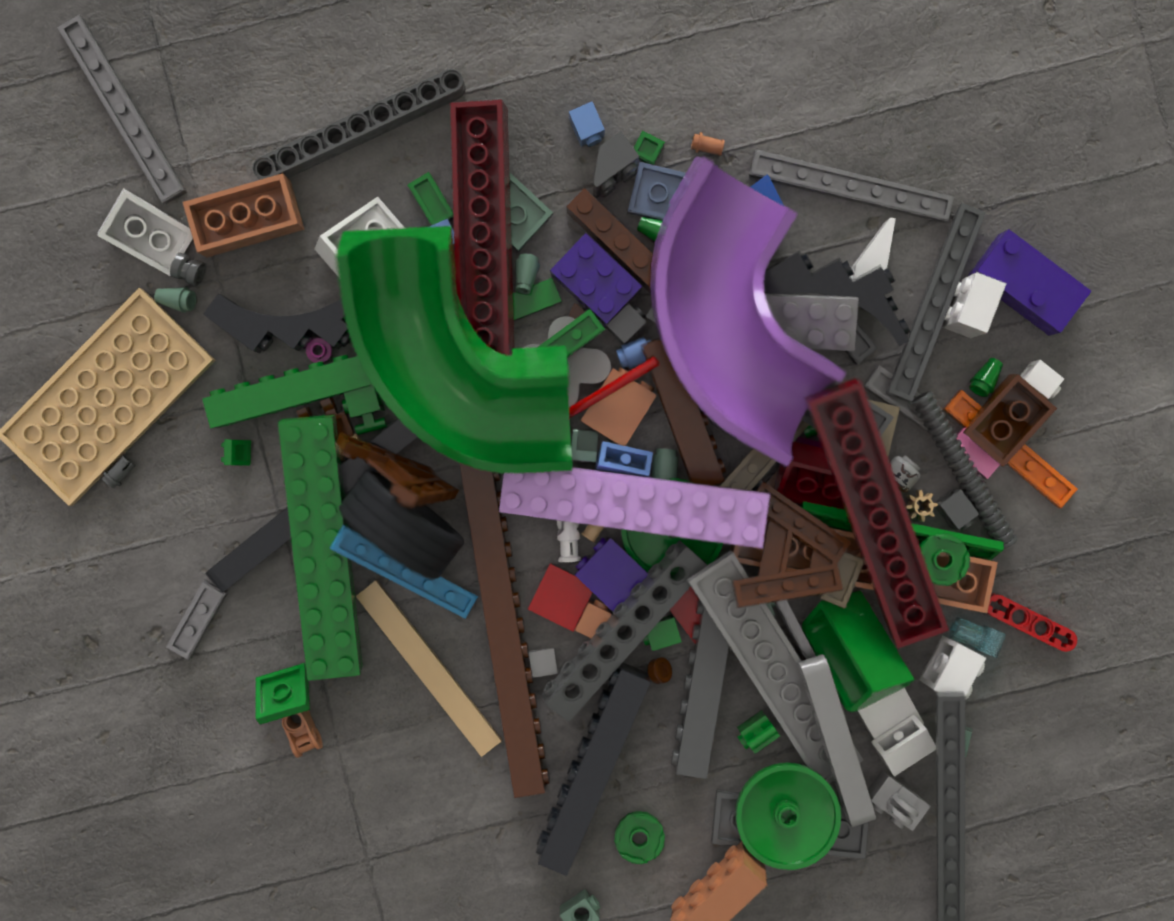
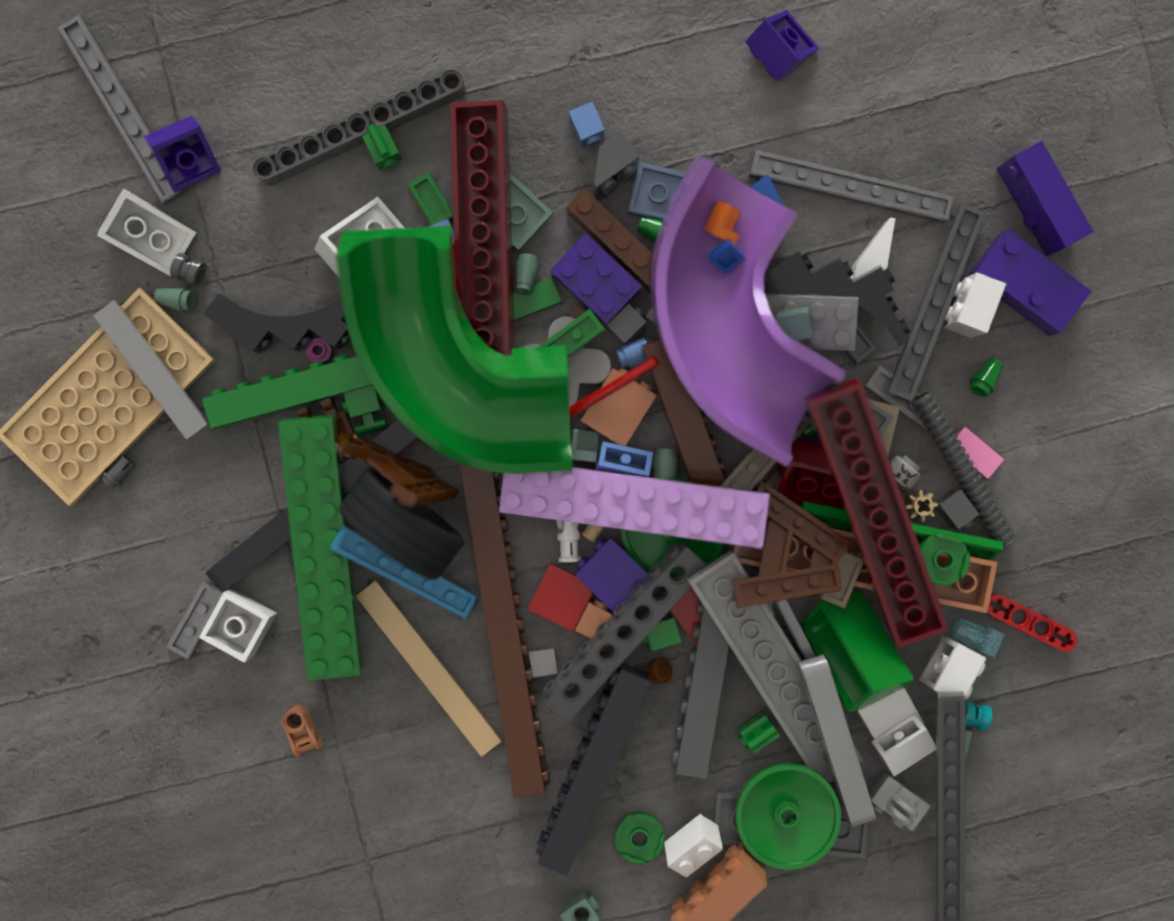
(151, 370): none -> light grey tile
(182, 153): none -> dark purple slope
(236, 452): green tile -> none
(238, 625): none -> white brick
(243, 215): nougat brick -> none
(282, 694): green plate -> none
(382, 147): none -> green brick
(648, 148): green tile -> none
(693, 845): none -> white brick
(707, 144): nougat pin -> none
(722, 221): none -> orange panel
(726, 256): none -> blue tile
(781, 44): none -> dark purple slope
(796, 323): none -> sand green brick
(978, 716): none -> teal wheel
(1009, 418): reddish brown slope -> none
(1024, 462): orange tile -> none
(1042, 378): white brick -> none
(1044, 199): none -> dark purple brick

